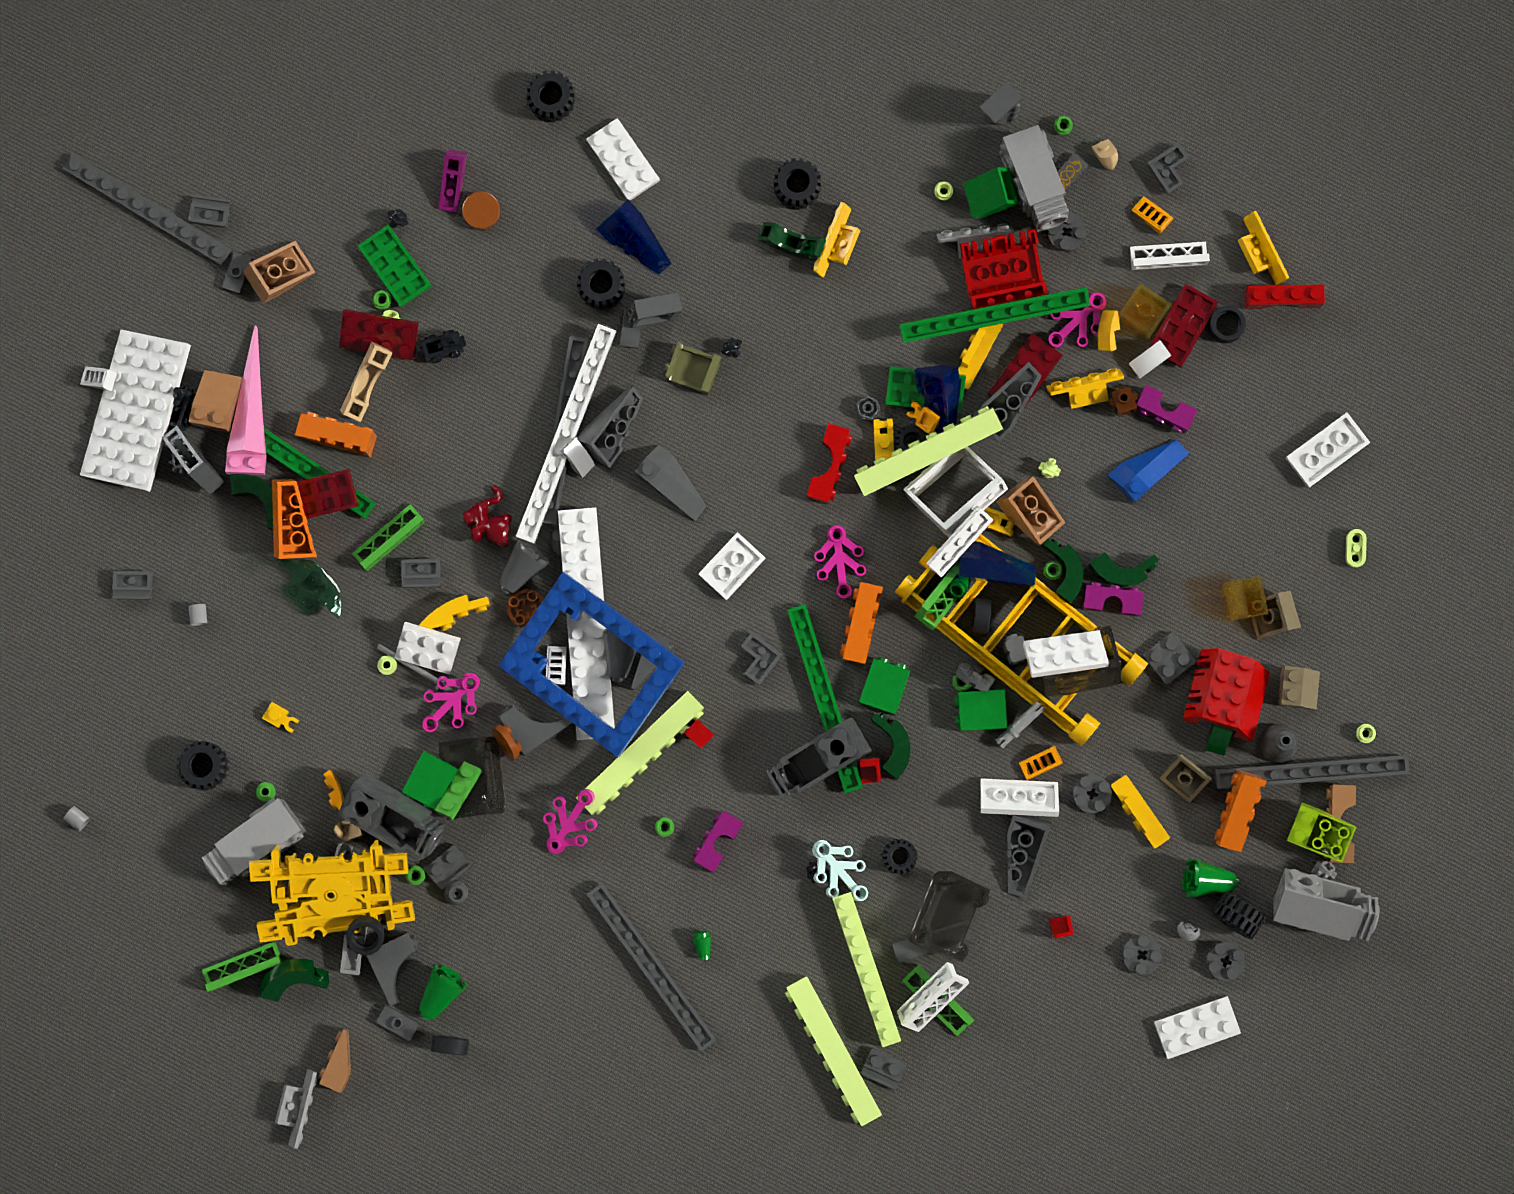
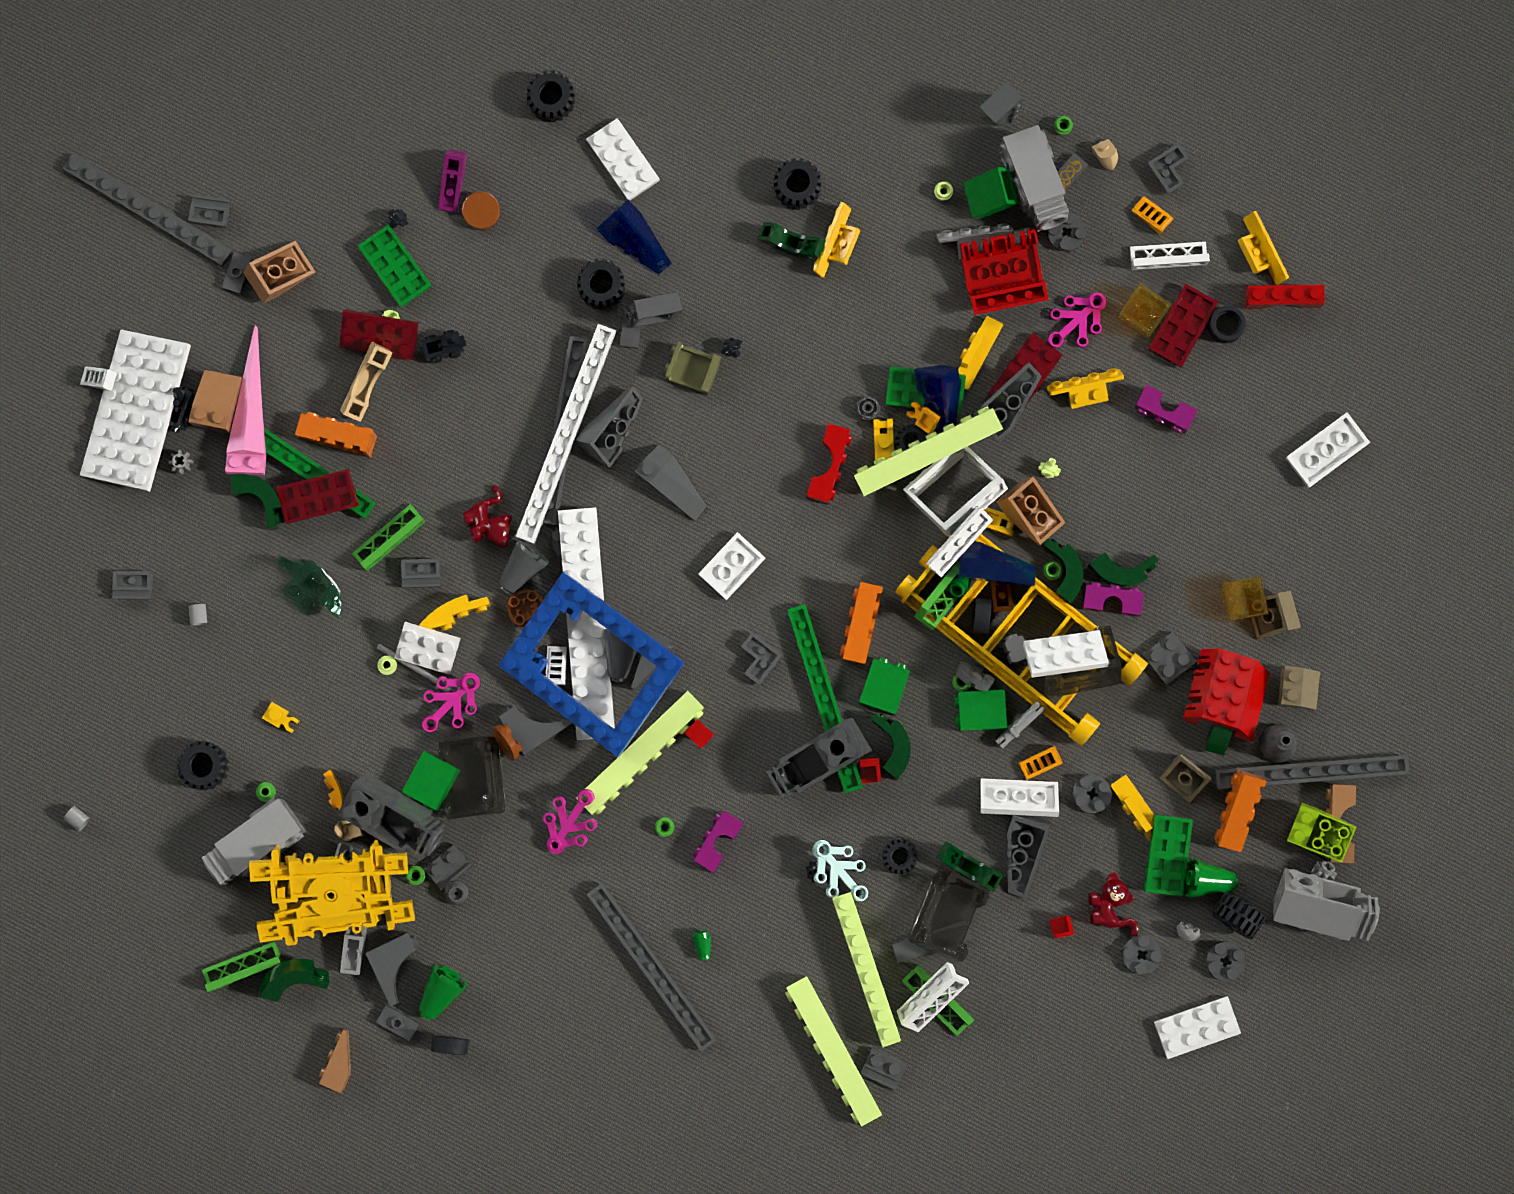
(192, 460): dark grey arch -> none
(289, 522): orange wedge -> none
(294, 1107): light grey bracket -> none
(360, 948): black tyre -> none
(379, 294): bright green plate -> none
(458, 790): bright green plate -> none
(578, 457): light grey slope -> none
(839, 559): dark pink plant -> none
(969, 866): none -> dark green arch
(994, 314): green plate -> none
(1001, 597): none -> reddish brown slope
(1108, 324): yellow slope -> none
(1113, 894): none -> dark red animal
(1123, 407): reddish brown brick -> none
(1144, 471): blue wedge -> none
(1150, 359): white slope -> none
(1168, 855): none -> green plate
(1357, 549): yellowish green plate -> none
(1372, 733): yellowish green plate -> none

